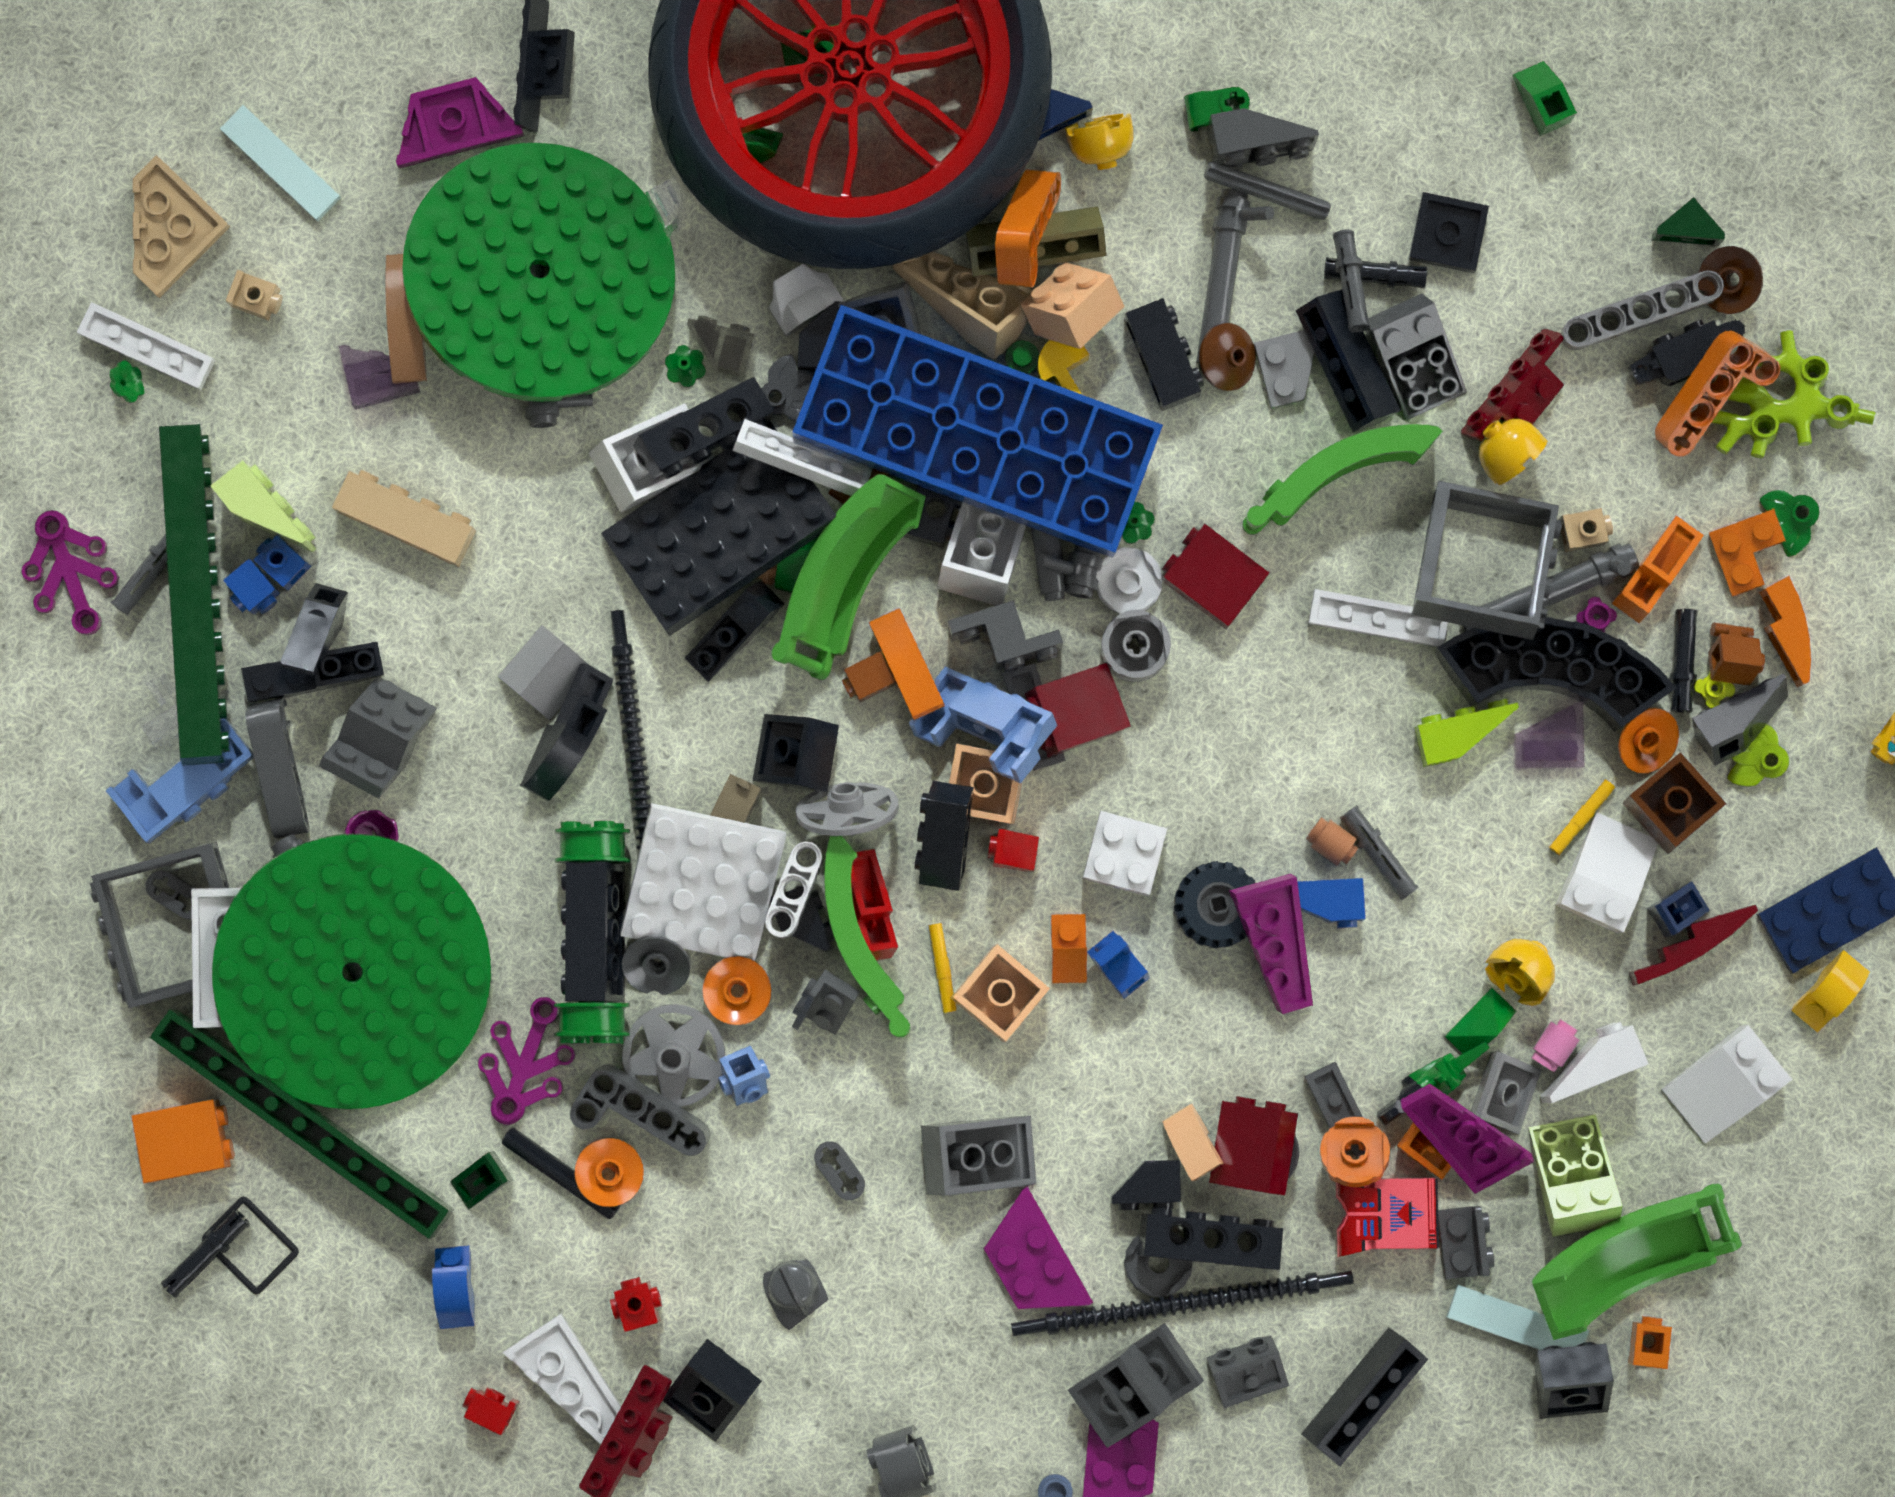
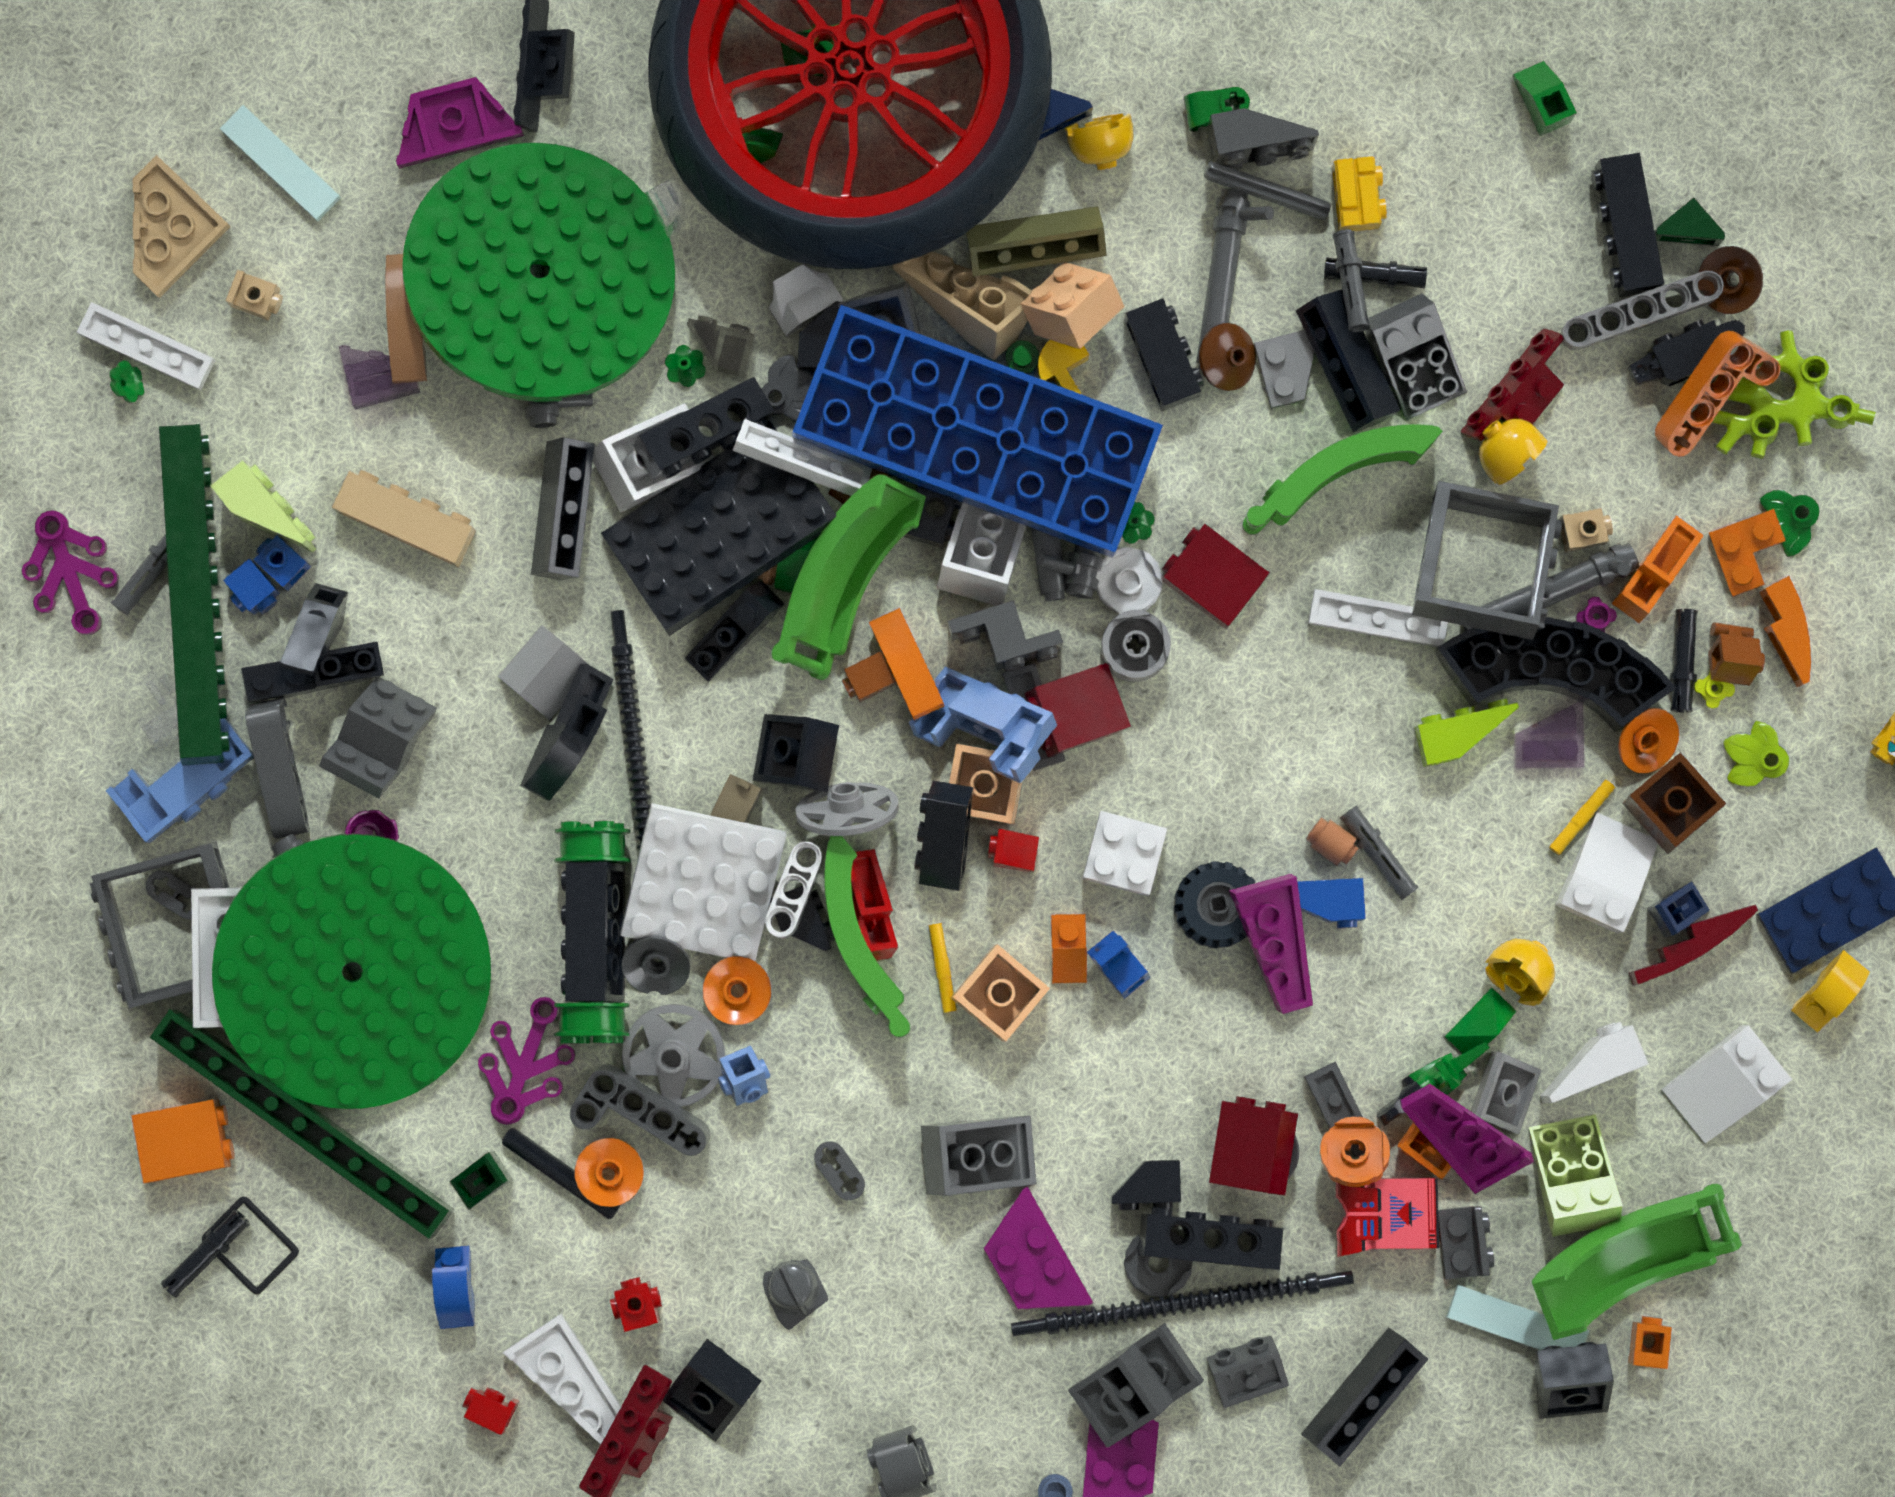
(562, 509): none -> black brick
(825, 1002): dark grey bracket -> none
(1024, 227): orange beam -> none
(1192, 1142): light nougat slope -> none
(1357, 194): none -> yellow brick
(1448, 232): black plate -> none
(1555, 1045): bright pink brick -> none
(1628, 224): none -> black brick
(1737, 722): black slope -> none

